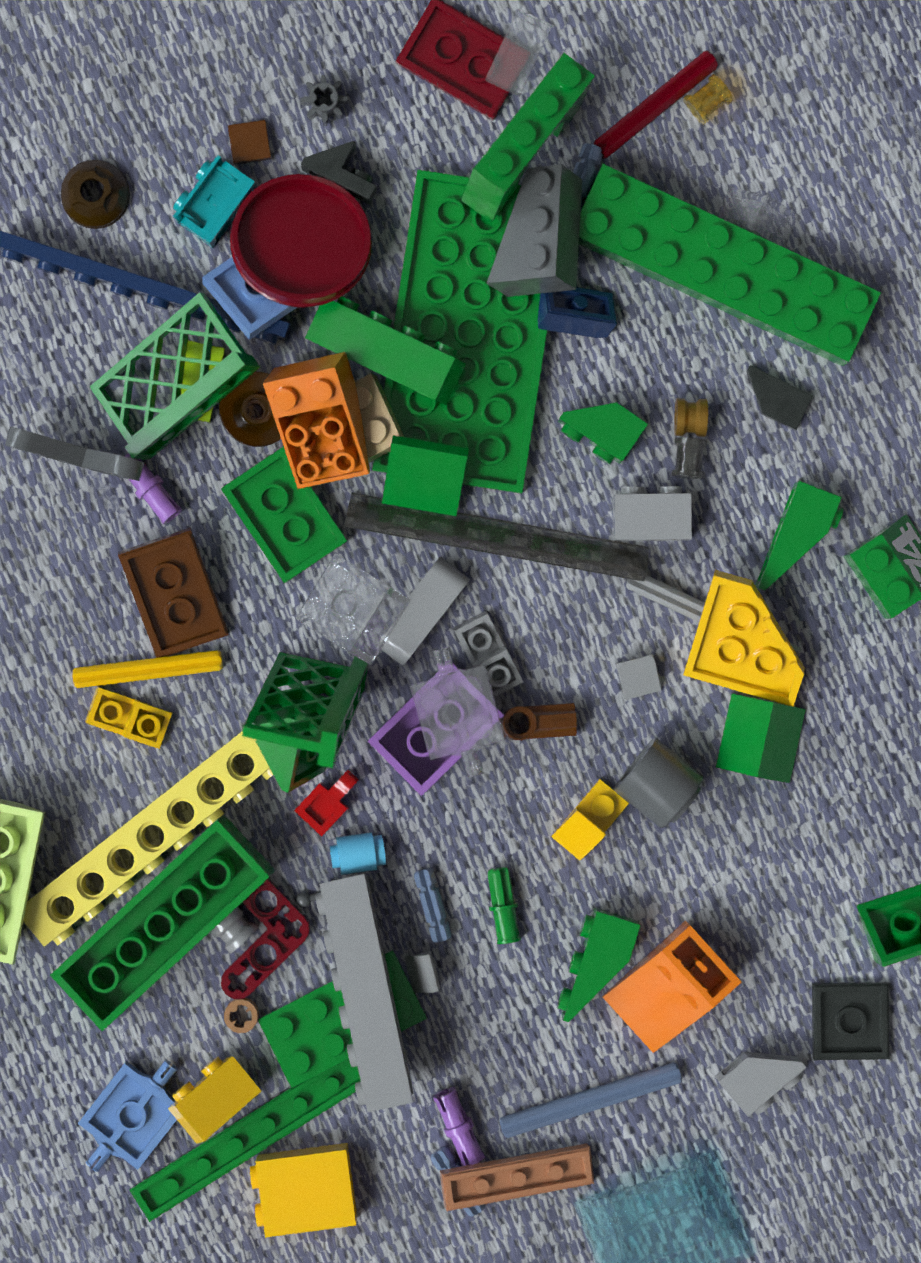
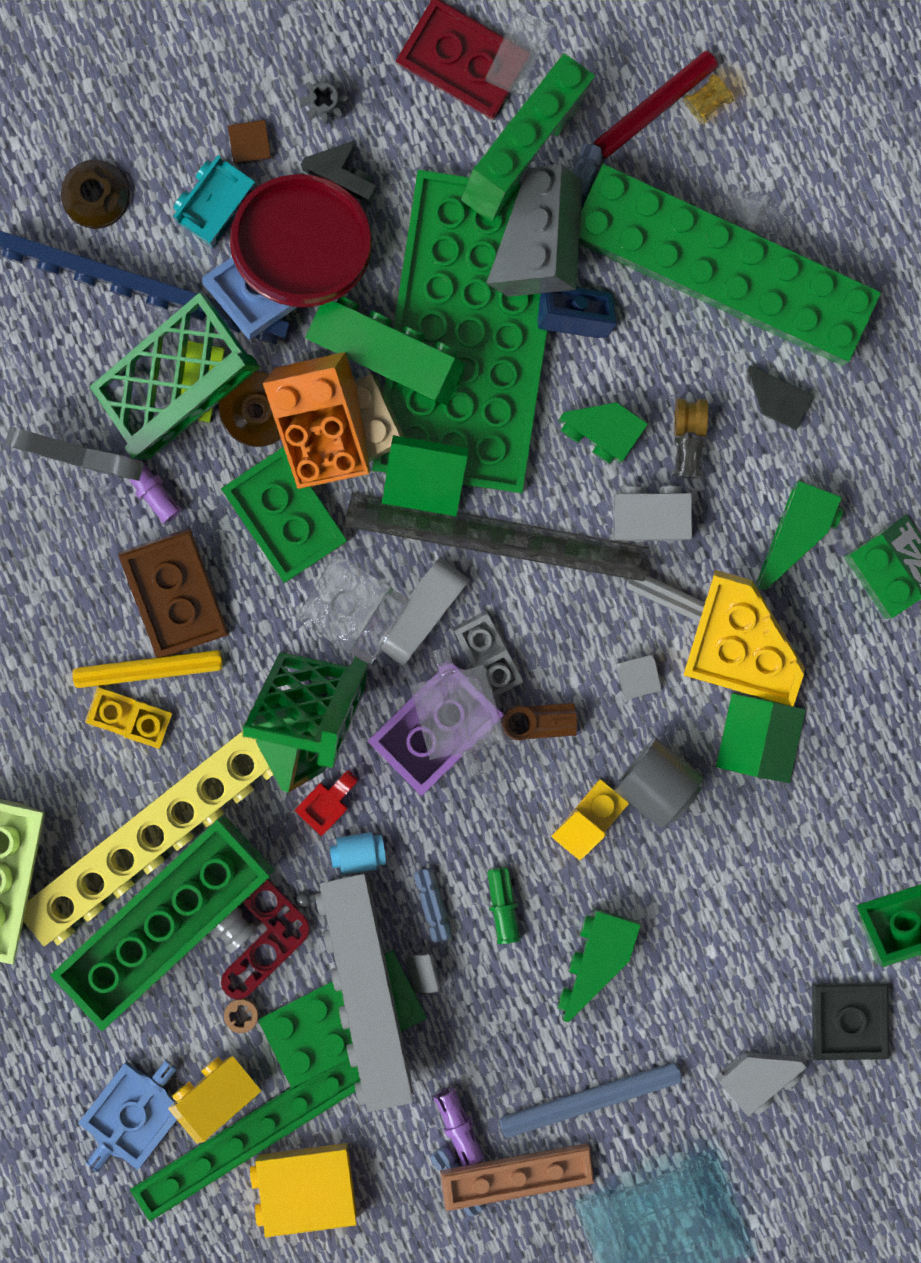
(671, 987): orange slope -> none

